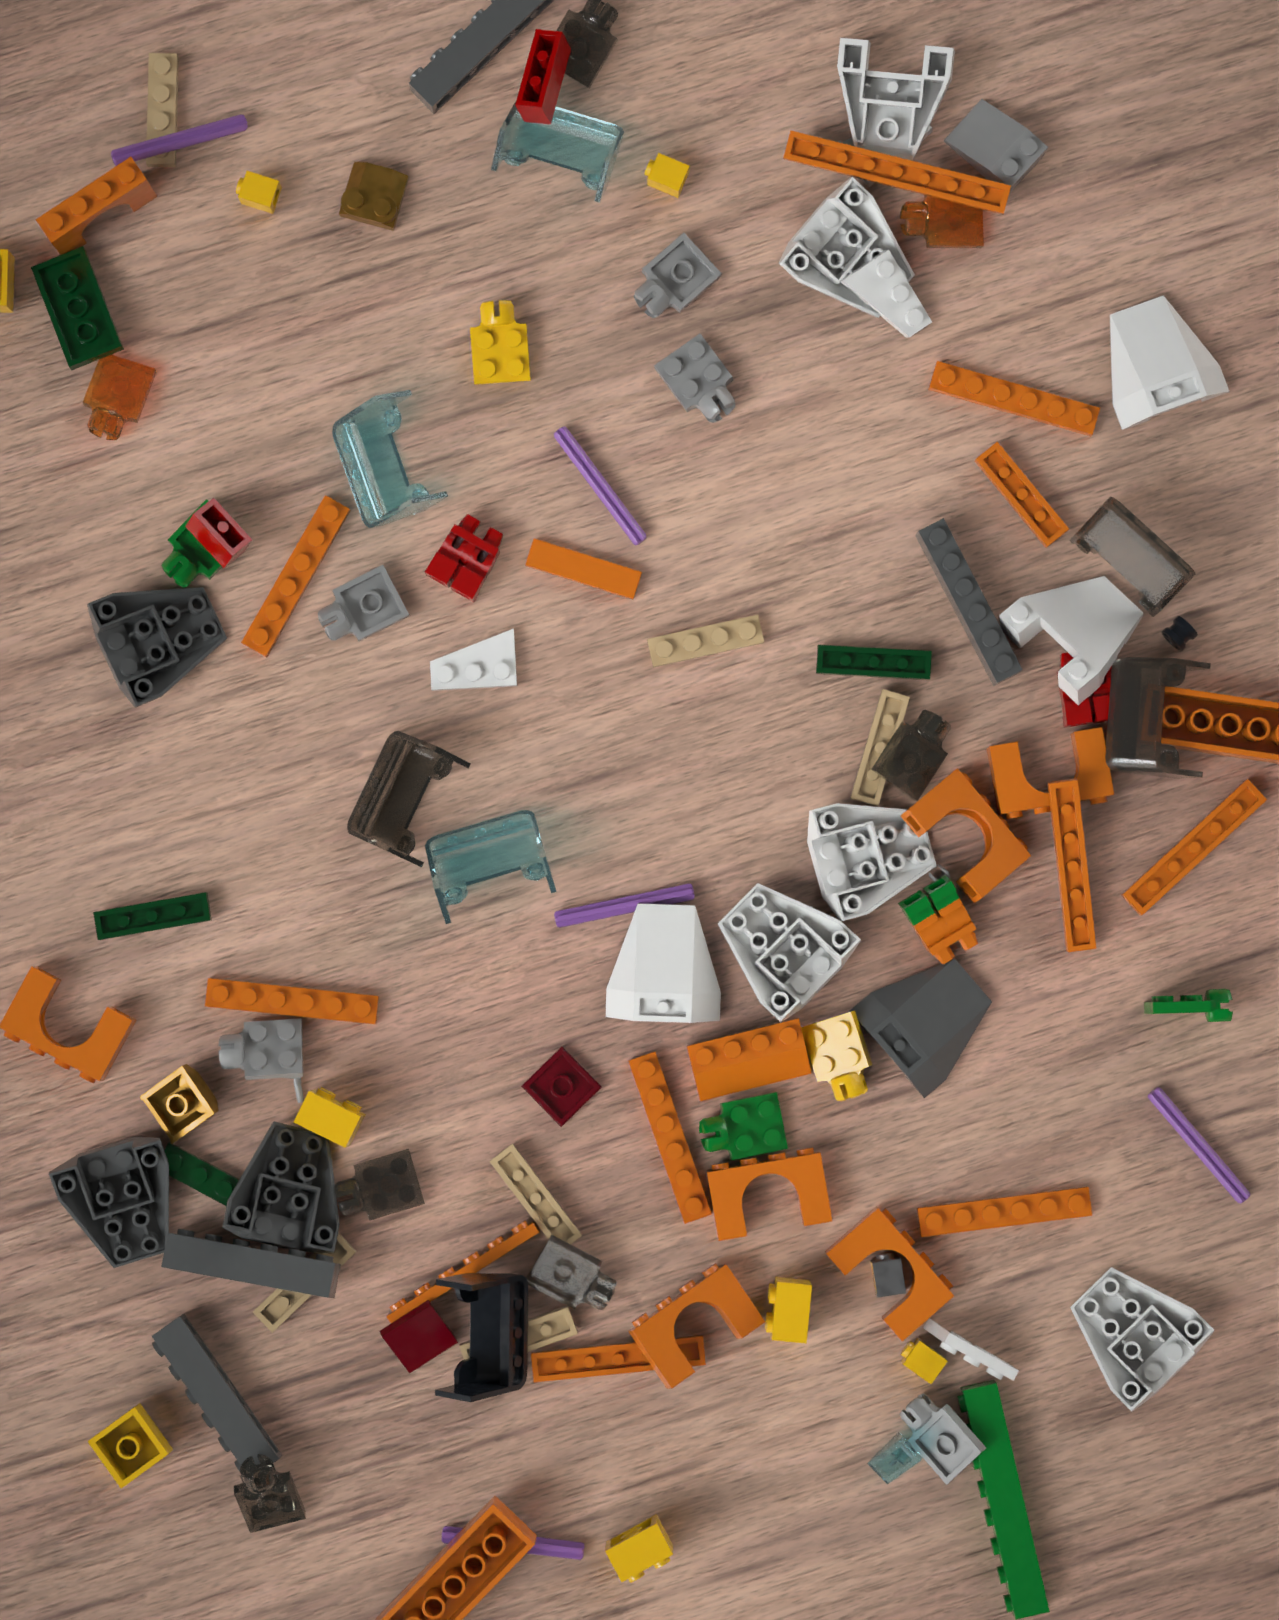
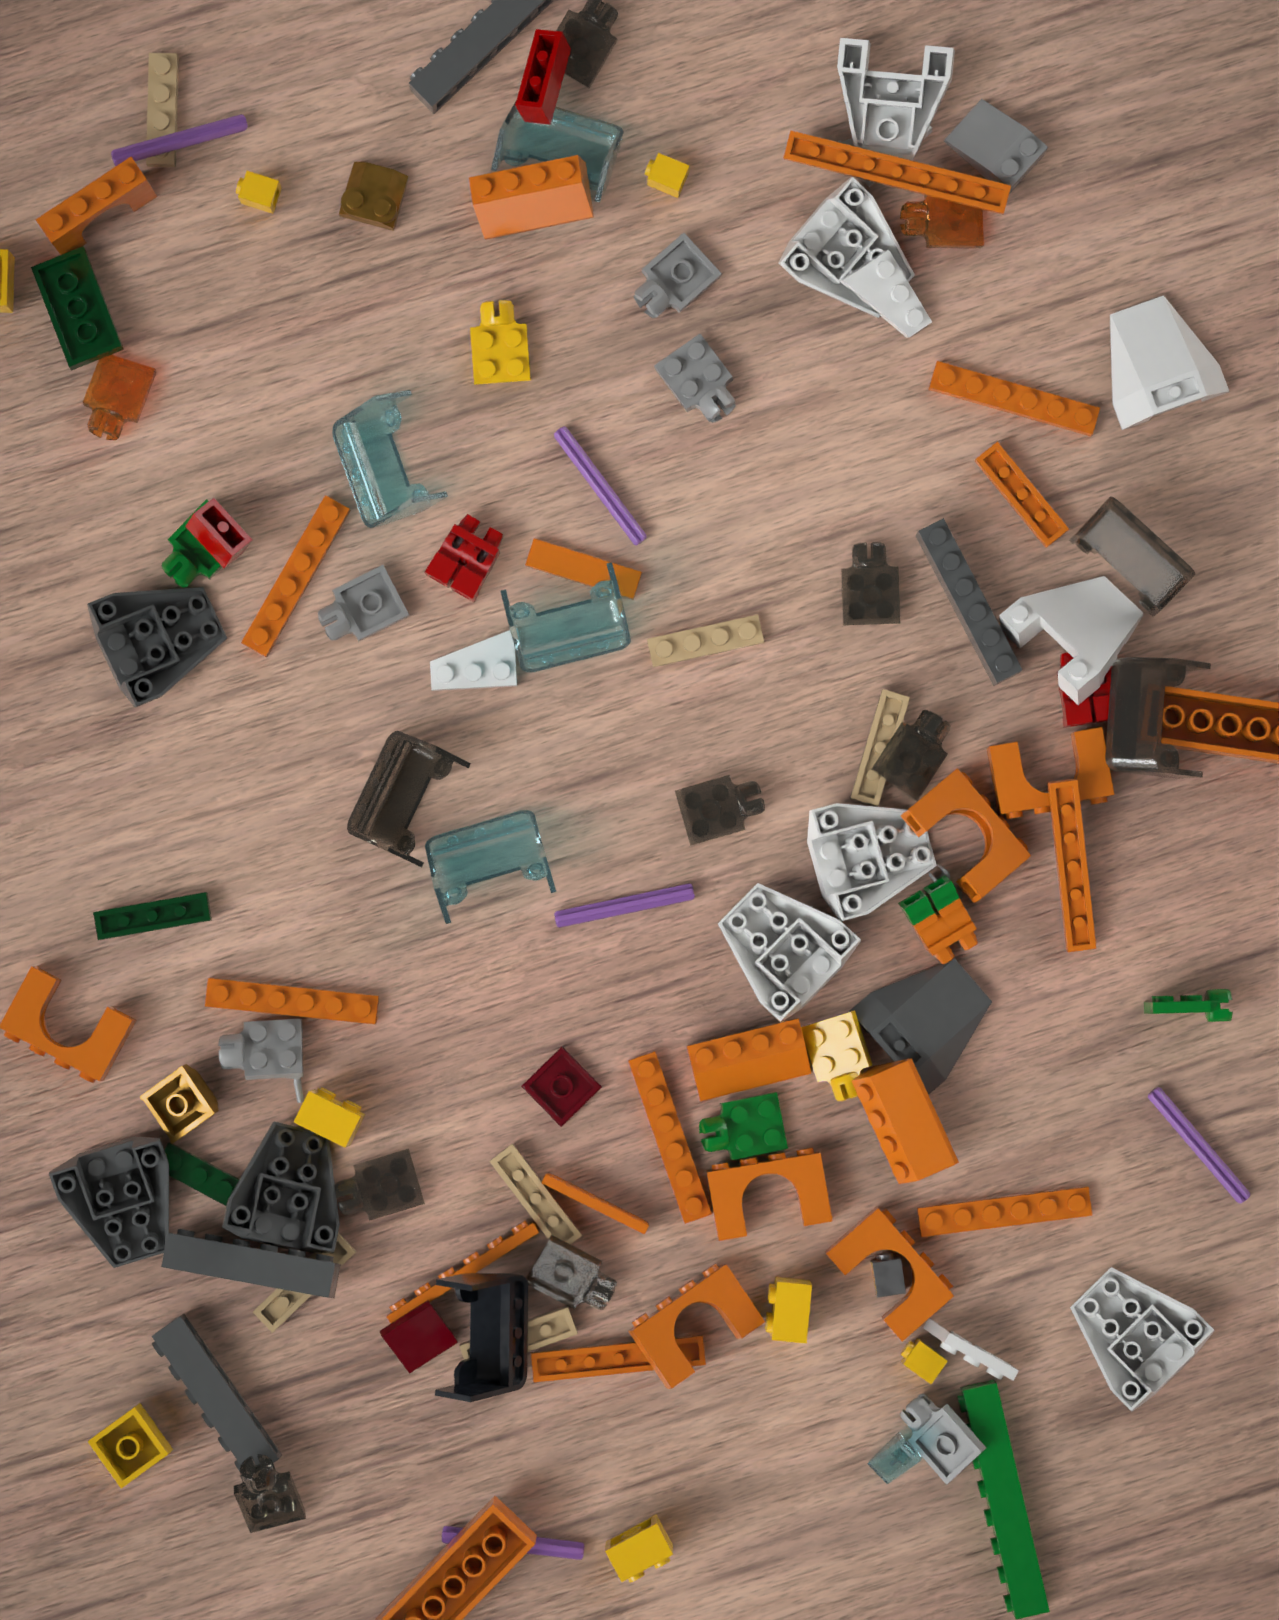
(532, 197): none -> orange slope
(569, 631): none -> clear light blue windscreen
(595, 1202): none -> orange tile
(664, 969): white wedge -> none
(717, 808): none -> clear smoke plate
(870, 588): none -> clear smoke plate
(873, 662): dark green plate -> none
(904, 1120): none -> orange slope
(1179, 633): black wheel -> none
(1194, 847): orange plate -> none

